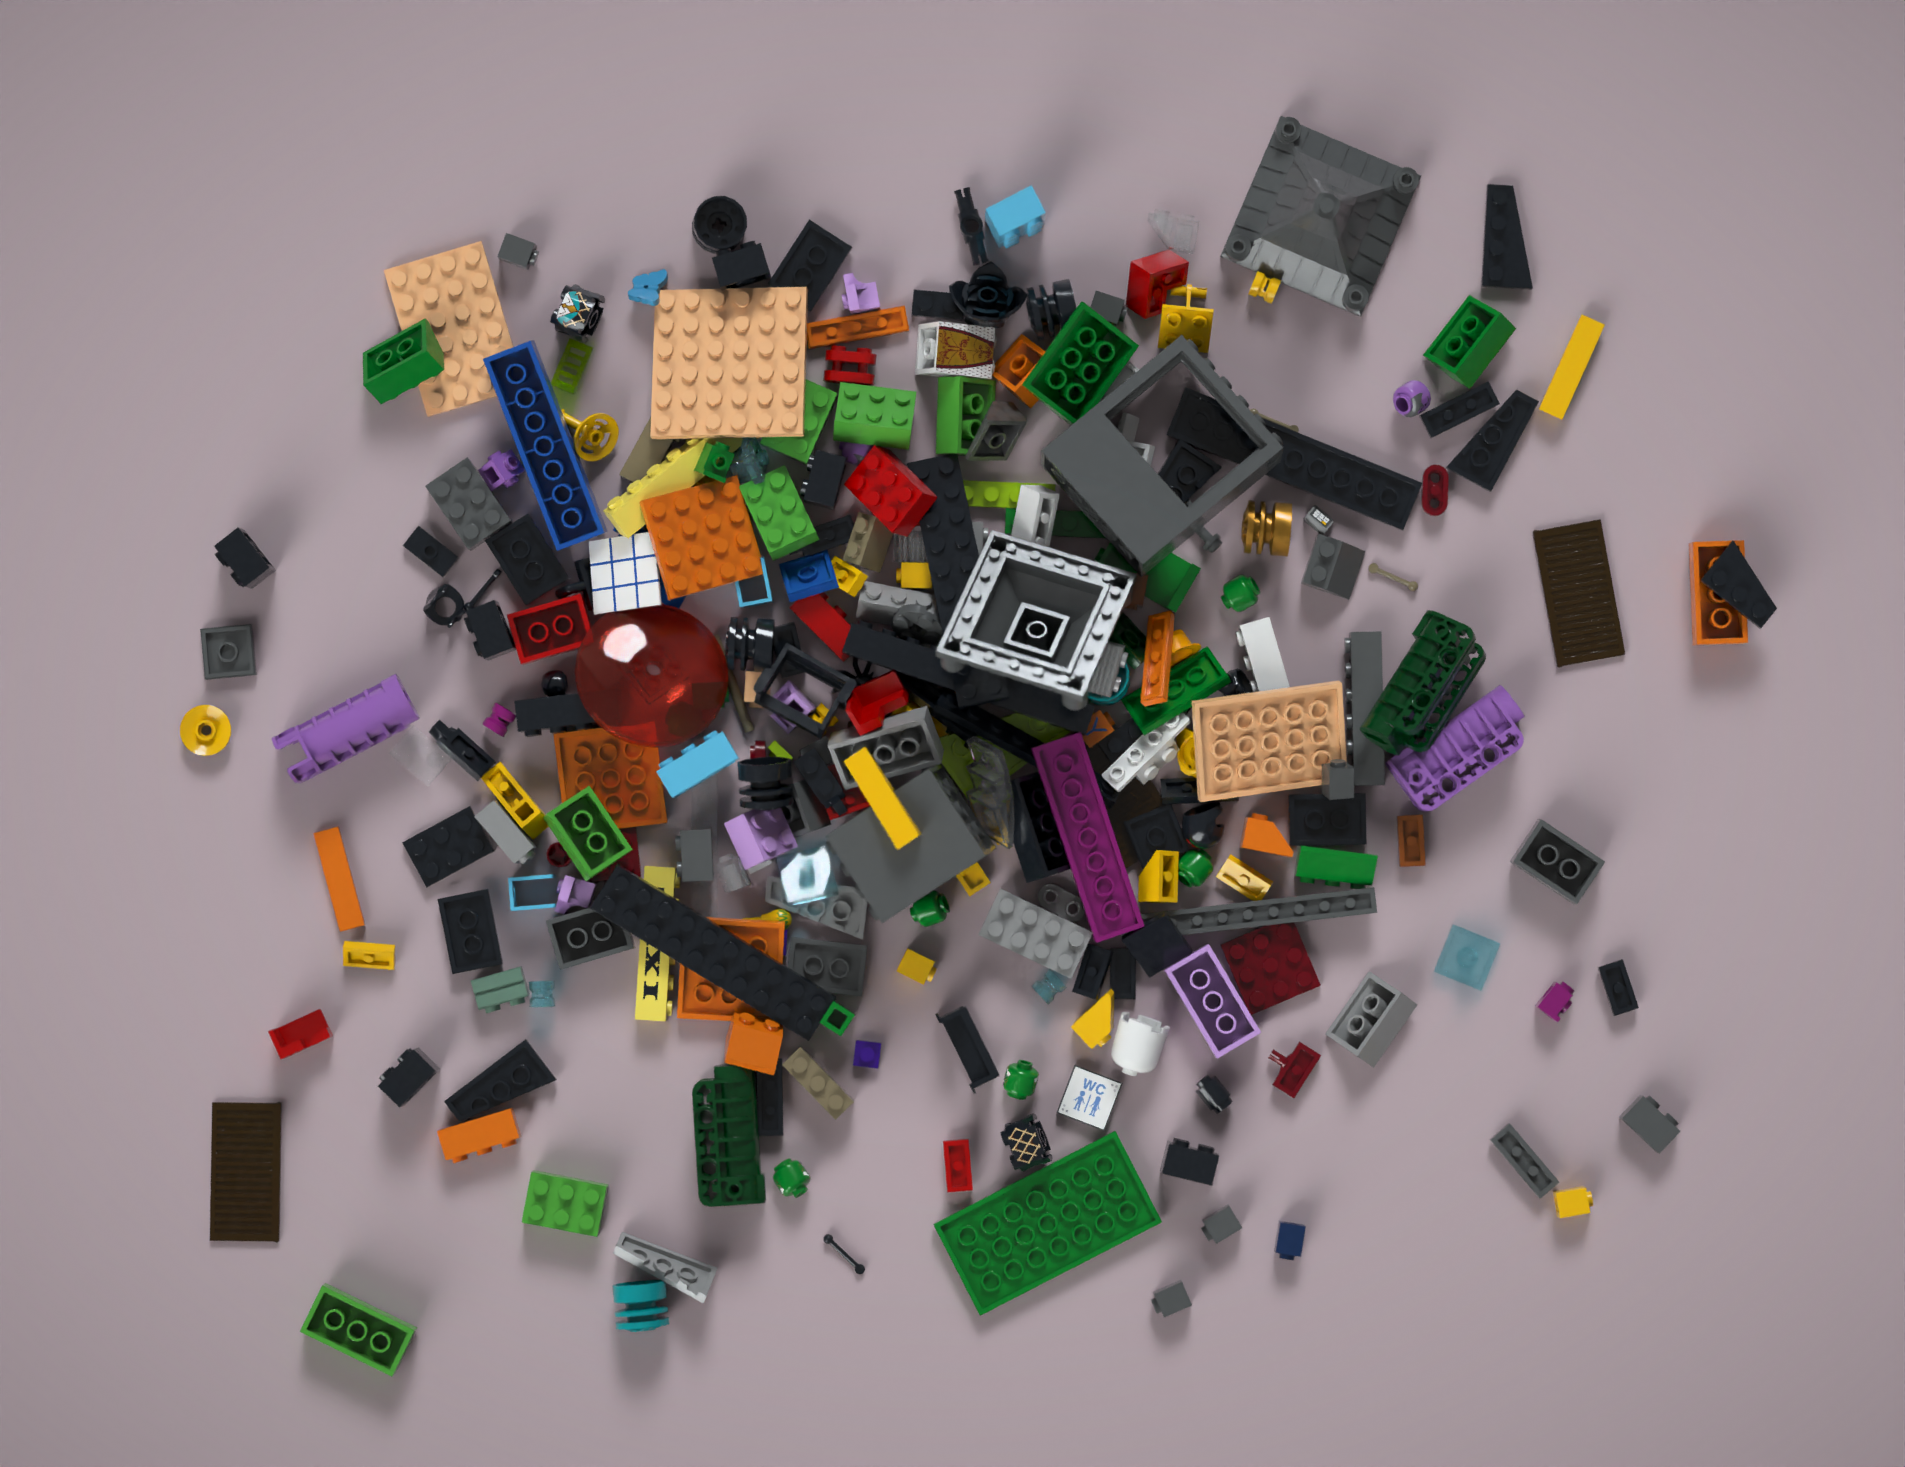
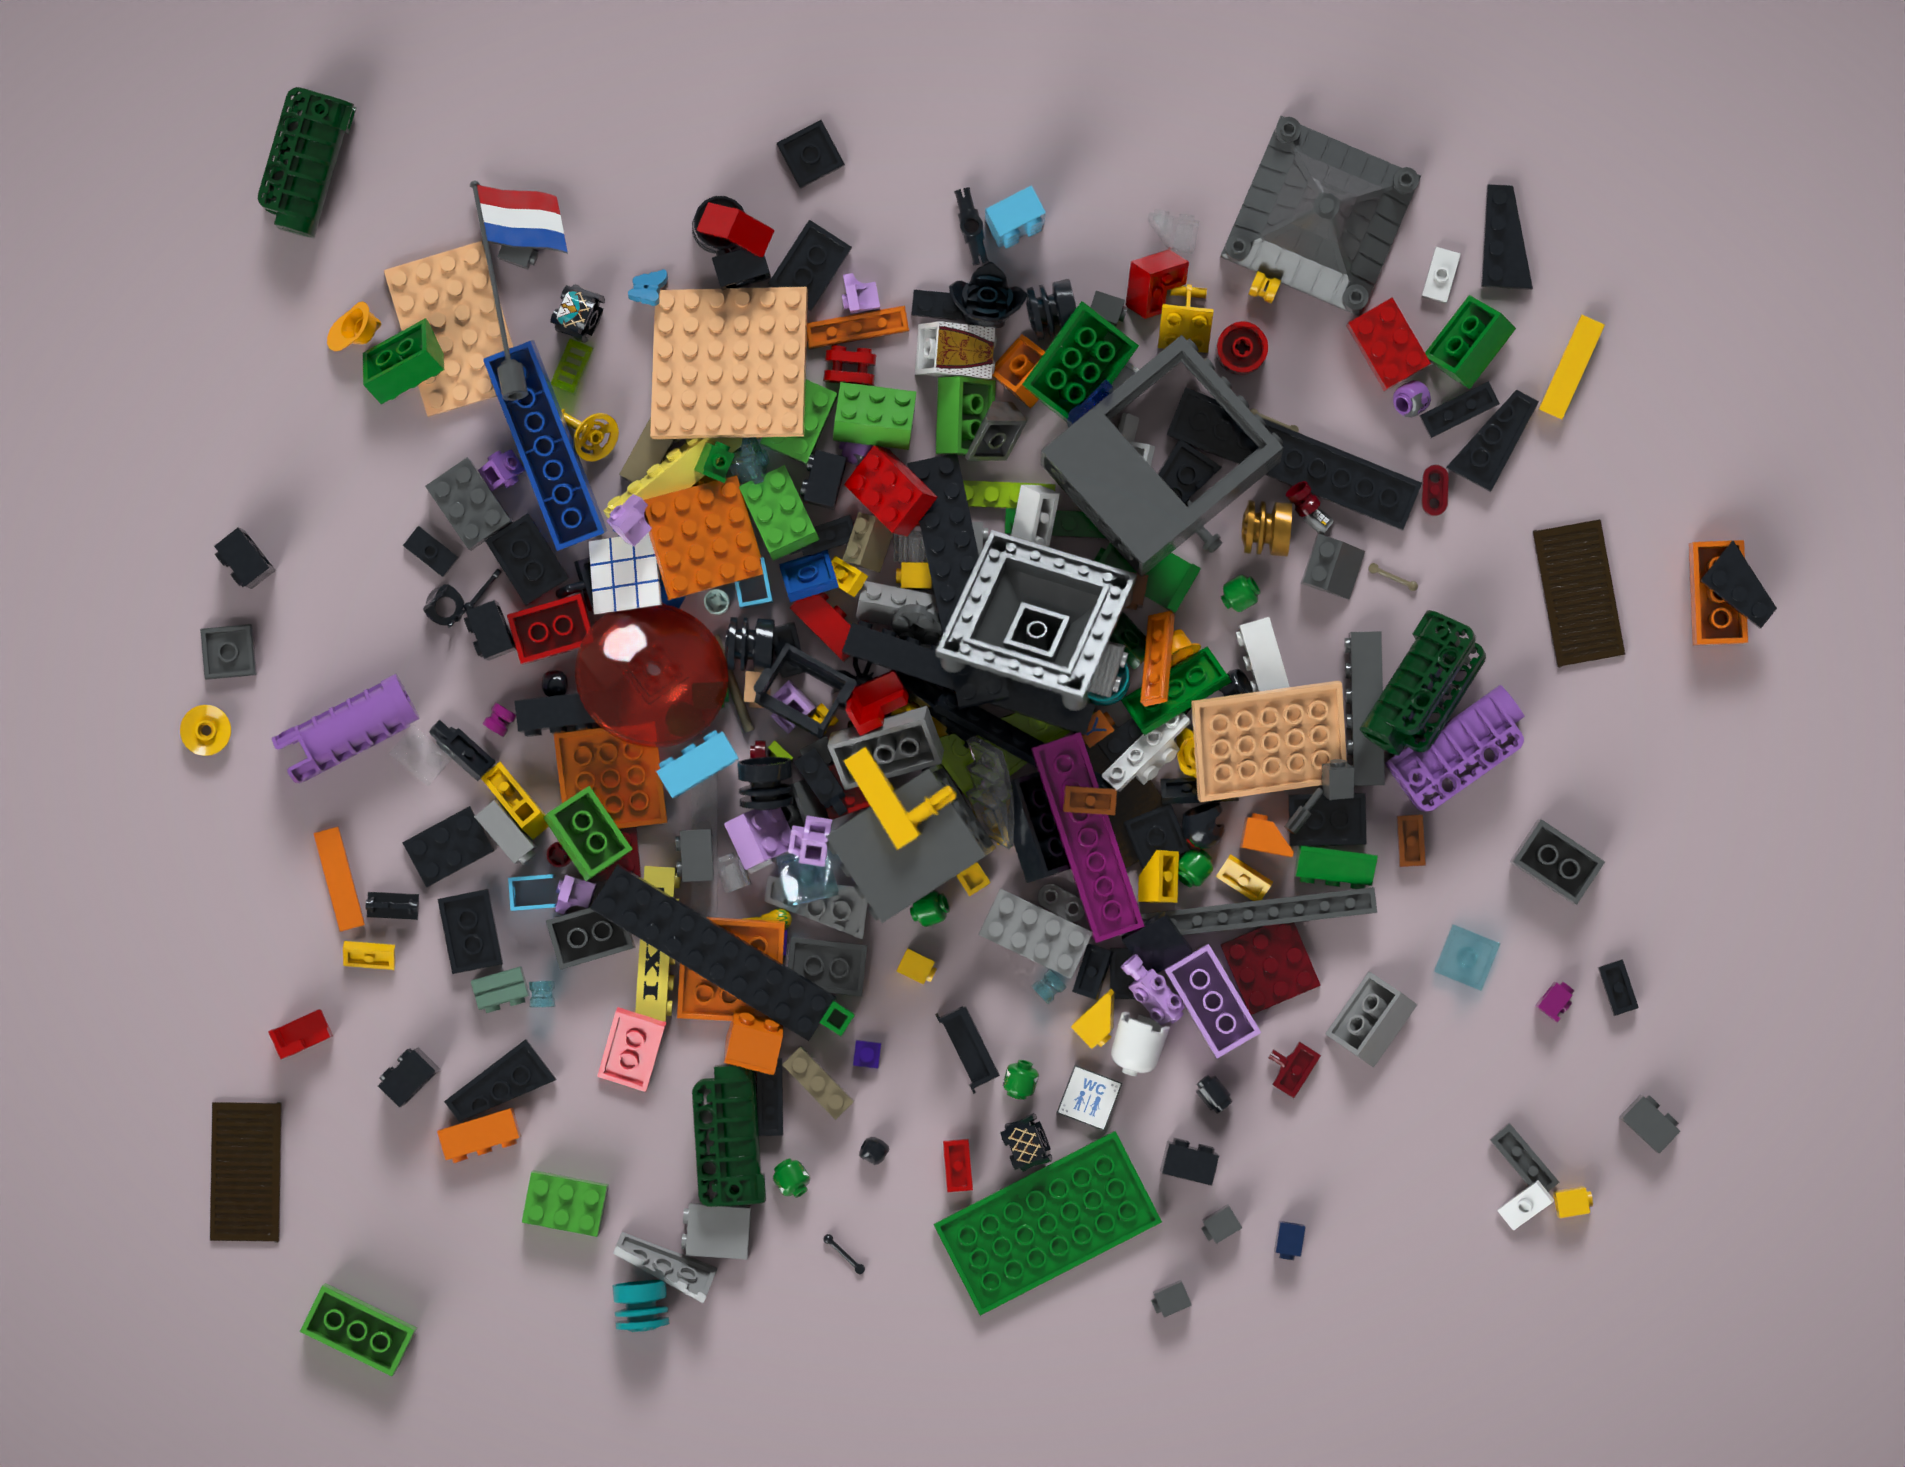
(310, 161): none -> dark green piece
(354, 327): none -> light orange piece
(392, 905): none -> black hinge
(516, 221): none -> flag
(629, 520): none -> lavender brick
(631, 1049): none -> coral plate
(714, 599): none -> light aqua wheel
(717, 1231): none -> light grey brick
(736, 227): none -> red panel
(810, 154): none -> black tile
(811, 840): none -> lavender brick
(874, 1150): none -> black piece
(931, 805): none -> yellow axle
(1089, 800): none -> dark orange plate
(1096, 397): none -> clear blue wing
(1154, 998): none -> lavender brick
(1252, 338): none -> red brick
(1302, 813): none -> dark grey axle
(1304, 501): none -> dark red wheel
(1388, 344): none -> red brick
(1441, 275): none -> white plate
(1525, 1205): none -> white plate

